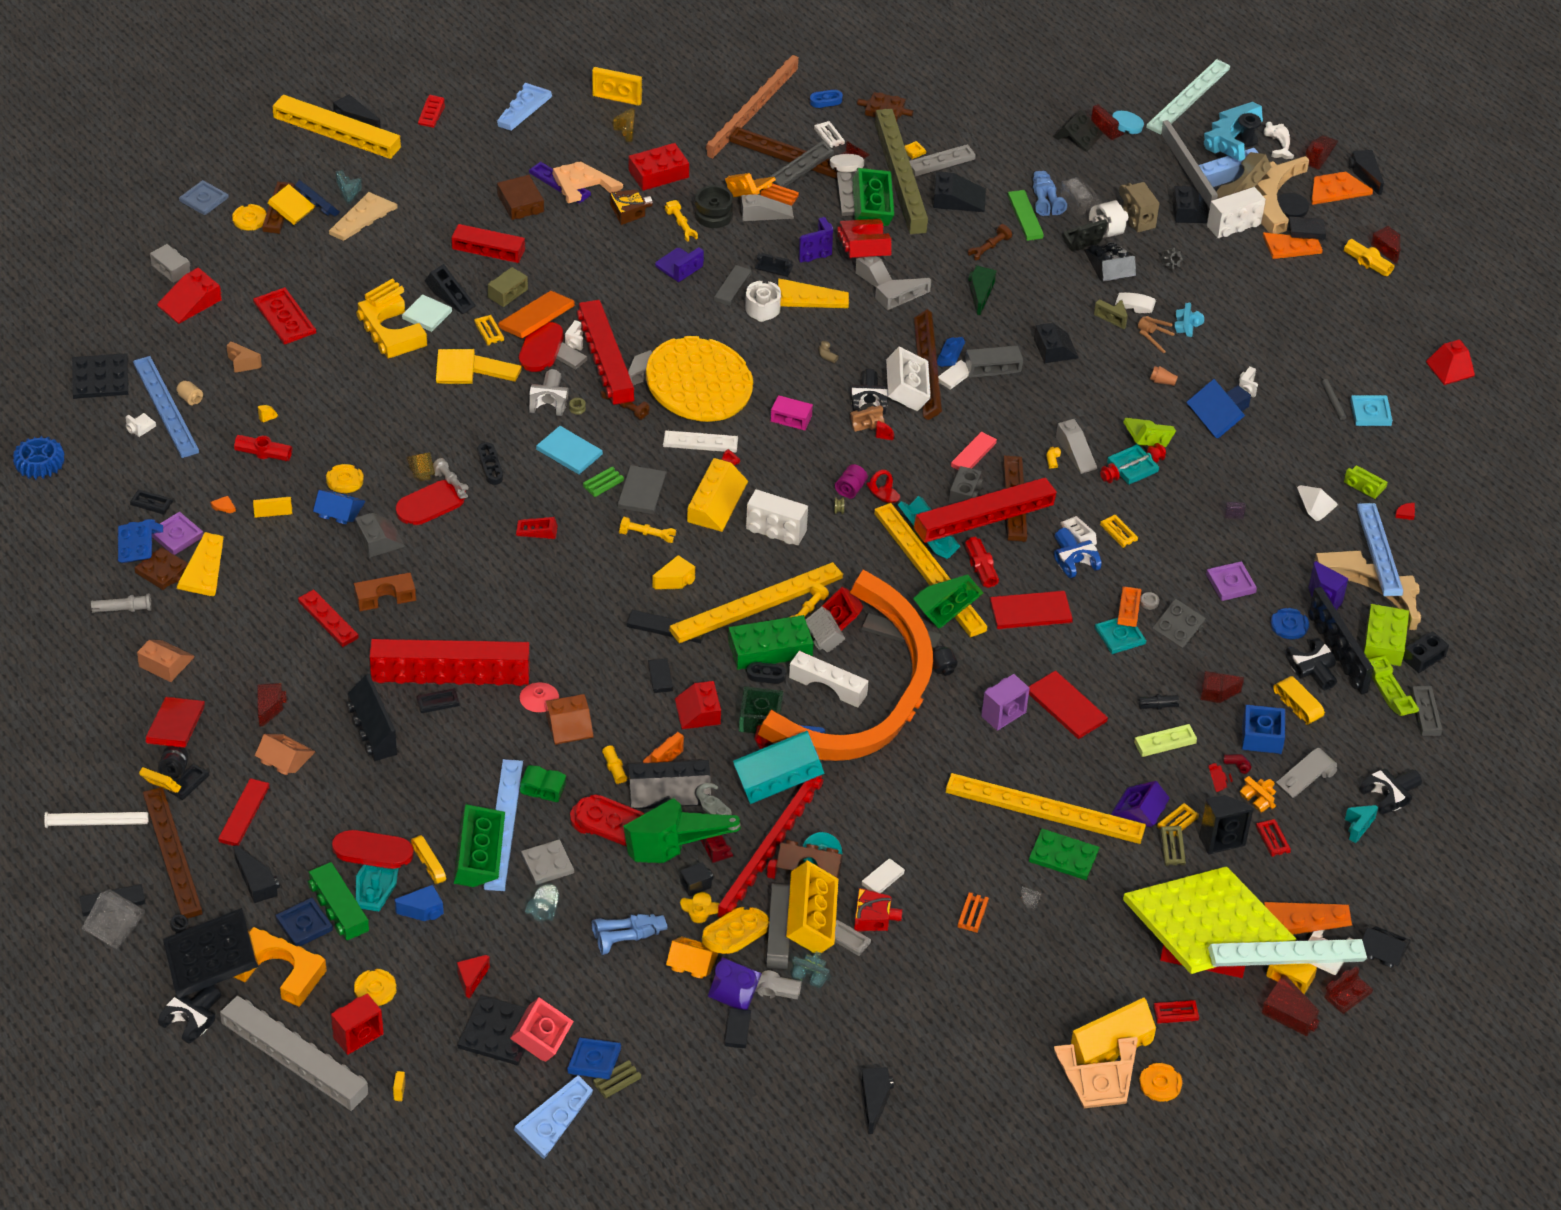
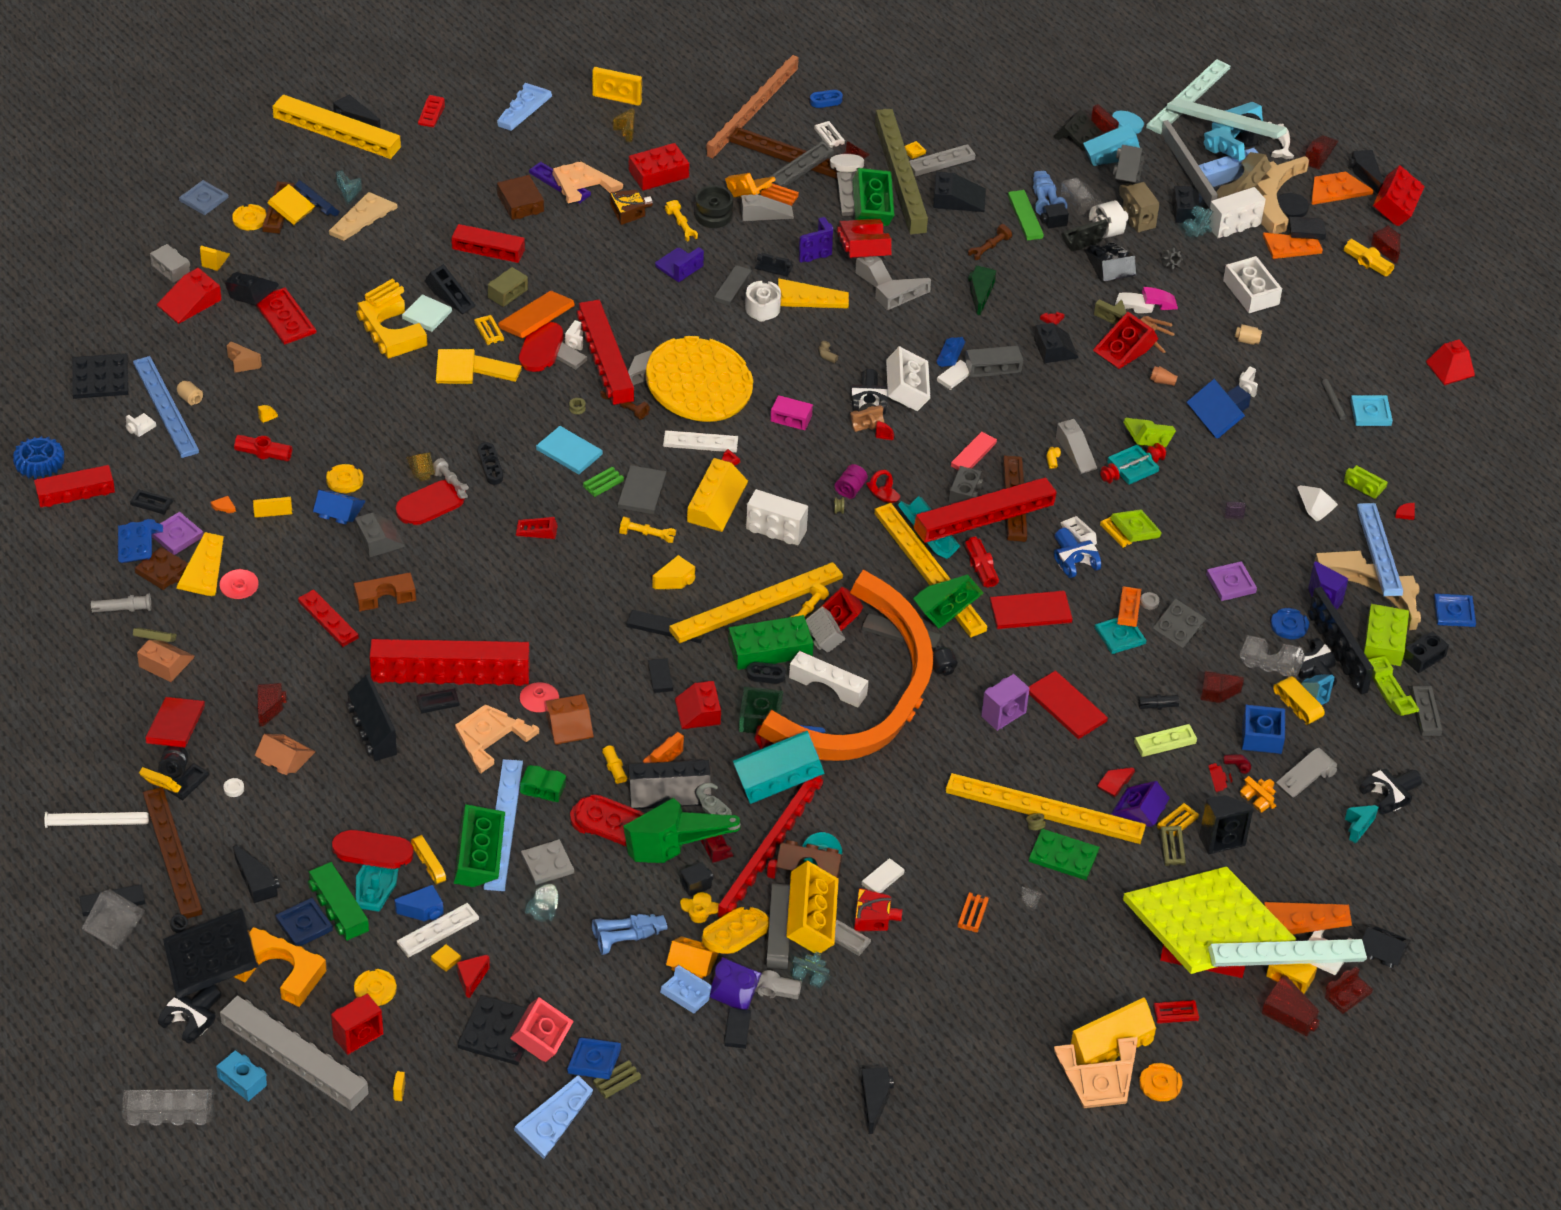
(74, 486): none -> red brick
(154, 634): none -> olive tile
(167, 1106): none -> clear brick
(212, 258): none -> yellow slope
(233, 787): none -> white tile
(239, 578): none -> coral dish
(242, 1075): none -> dark azure brick
(243, 812): red tile -> none
(249, 288): none -> black slope
(437, 930): none -> white tile
(446, 957): none -> yellow tile
(487, 727): none -> light nougat wing
(549, 393): light grey connector -> none
(687, 989): none -> light blue bracket
(882, 101): reddish brown plate -> none
(926, 350): reddish brown plate -> none
(1036, 821): none -> olive bush
(1052, 318): none -> red tile
(1055, 215): none -> black brick
(1104, 147): none -> medium azure wedge
(1115, 779): none -> red slope
(1126, 341): none -> red slope
(1129, 164): none -> dark grey brick
(1136, 525): none -> lime tile
(1157, 296): none -> dark pink slope
(1188, 319): medium azure hips -> none
(1201, 222): none -> clear light blue hips
(1227, 118): none -> light aqua tile
(1248, 334): none -> tan brick
(1252, 284): none -> white brick
(1265, 838): red tile -> none
(1286, 661): none -> clear arch
(1319, 687): none -> dark azure slope
(1398, 196): none -> red brick
(1454, 610): none -> blue tile

